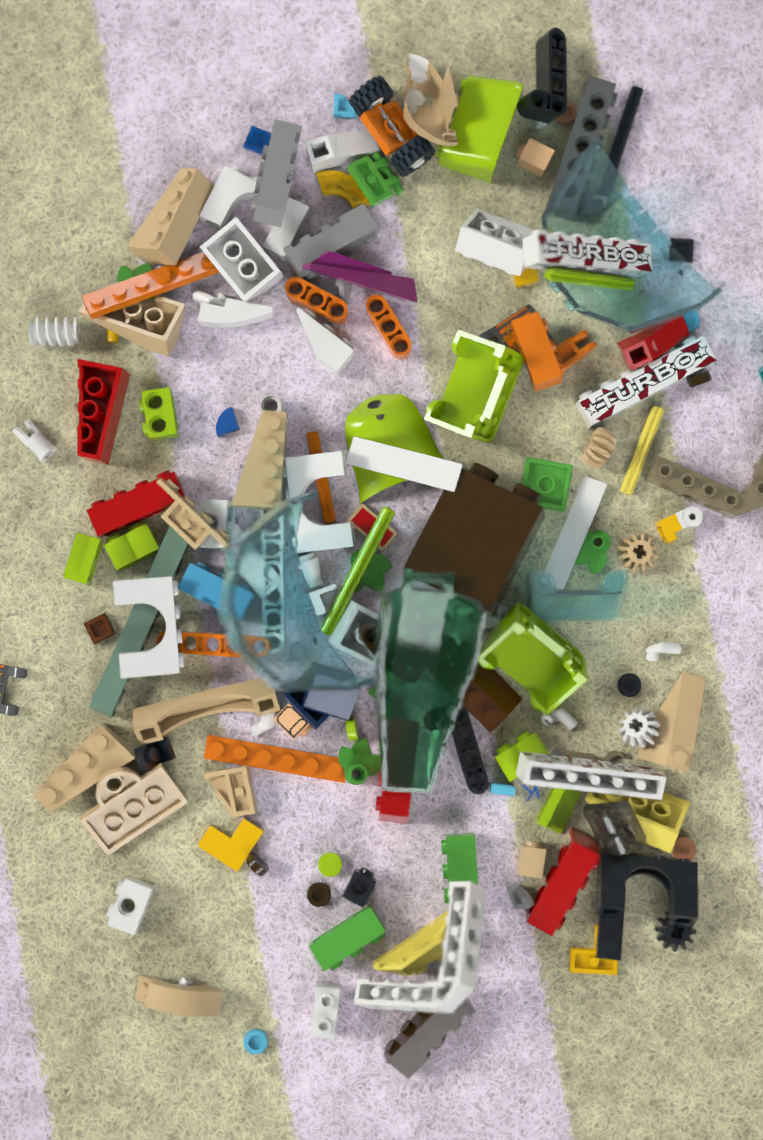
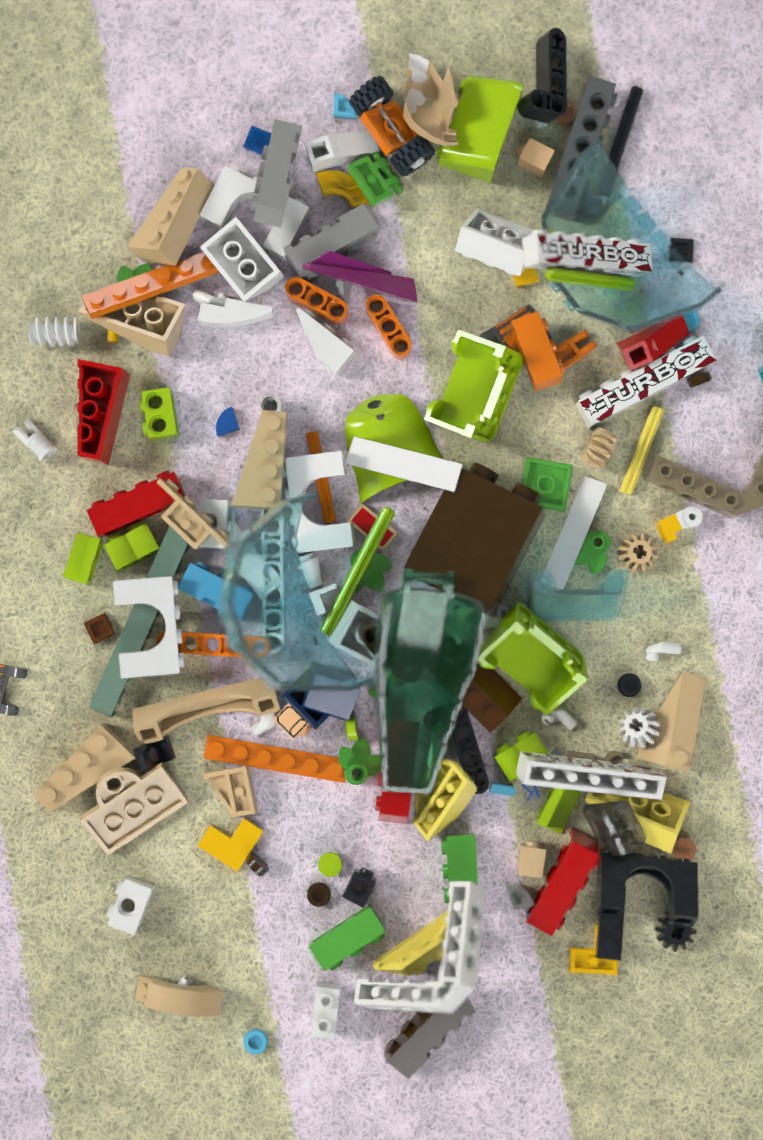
(445, 803): none -> light yellow wedge

